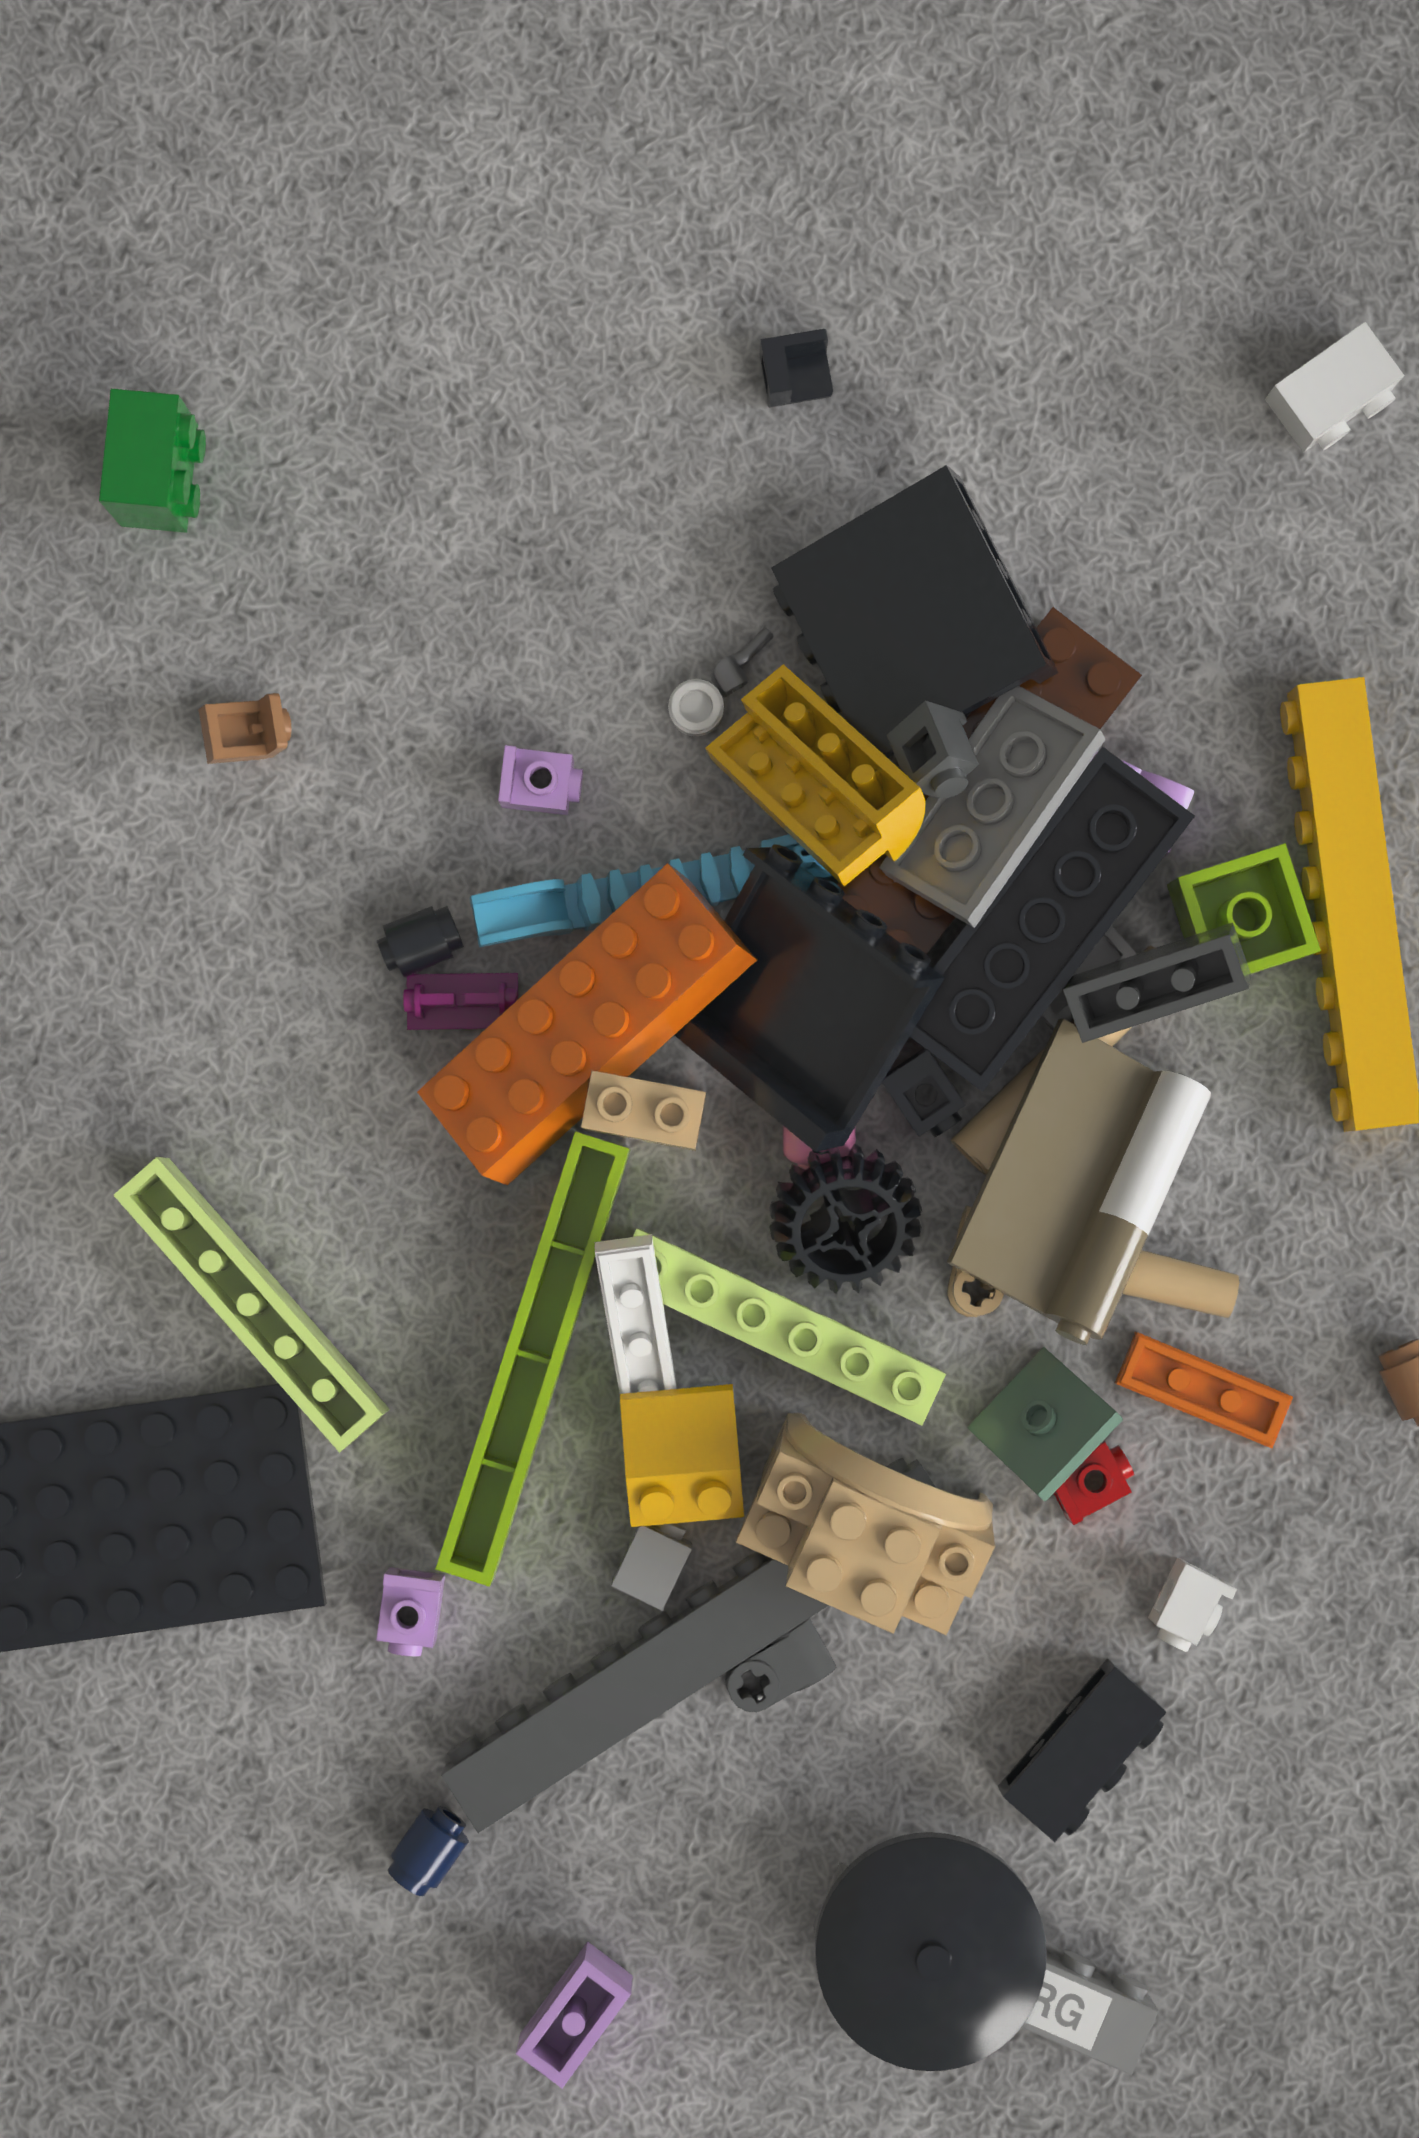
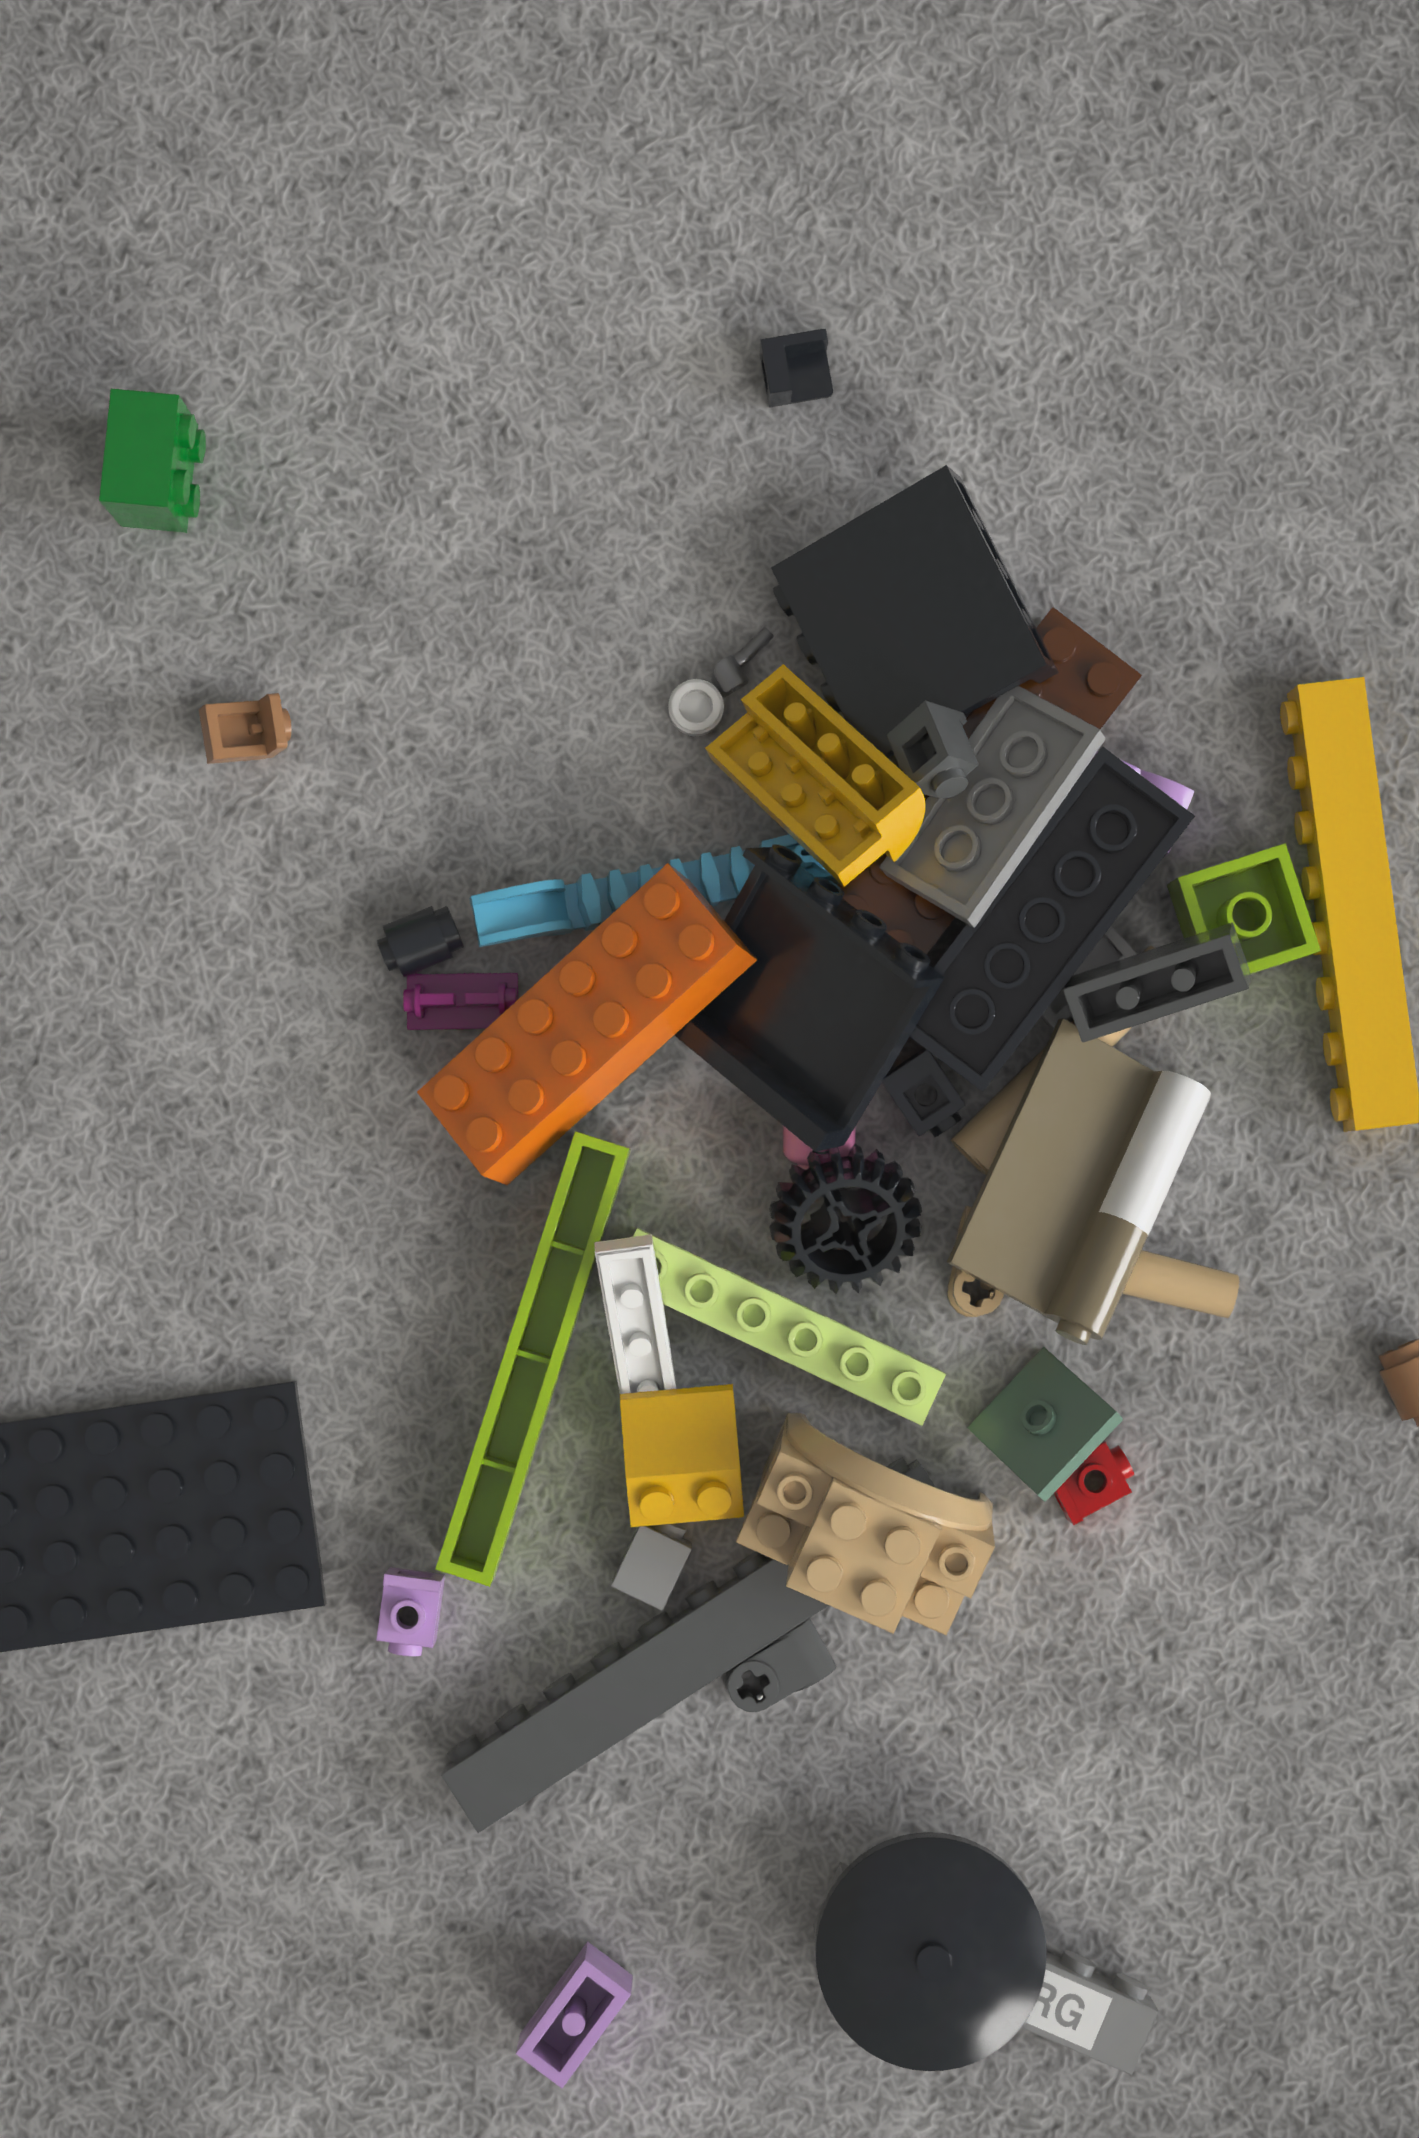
(251, 1302): yellowish green brick -> none
(428, 1850): dark blue brick -> none
(519, 793): lavender brick -> none
(643, 1110): tan panel -> none
(1083, 1751): black brick -> none
(1189, 1605): white brick -> none
(1203, 1390): orange tile -> none
(1334, 388): white brick -> none

